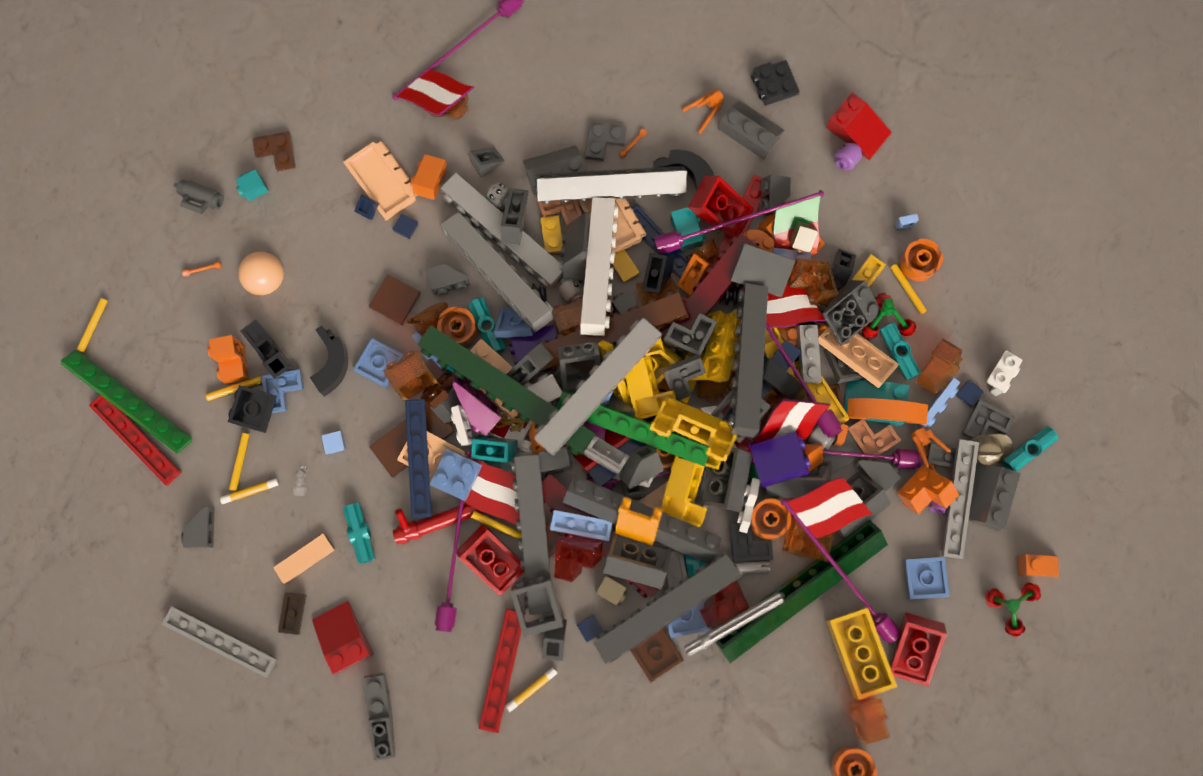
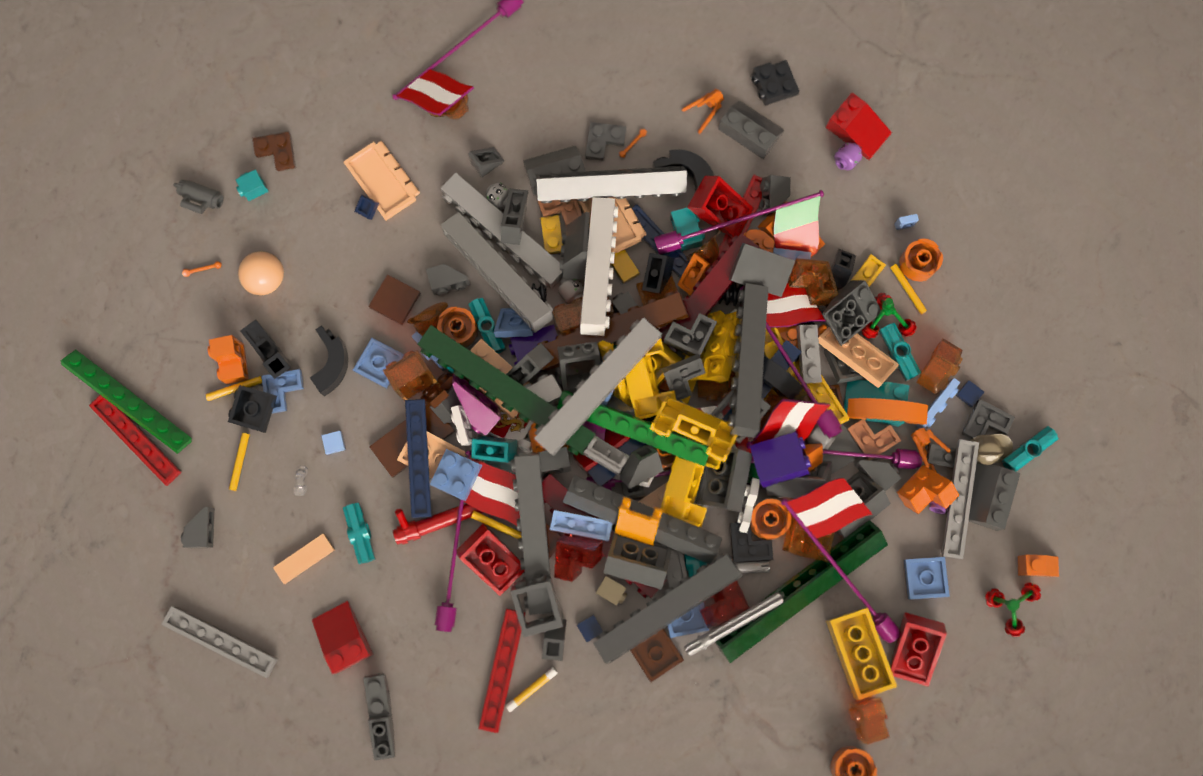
(92, 325): yellow bar -> none
(248, 491): yellow bar -> none
(292, 613): dark brown plate -> none
(405, 226): dark blue tile -> none
(429, 176): orange brick -> none
(803, 237): brick -> none
(840, 438): orange tile -> none
(1003, 373): white bracket -> none

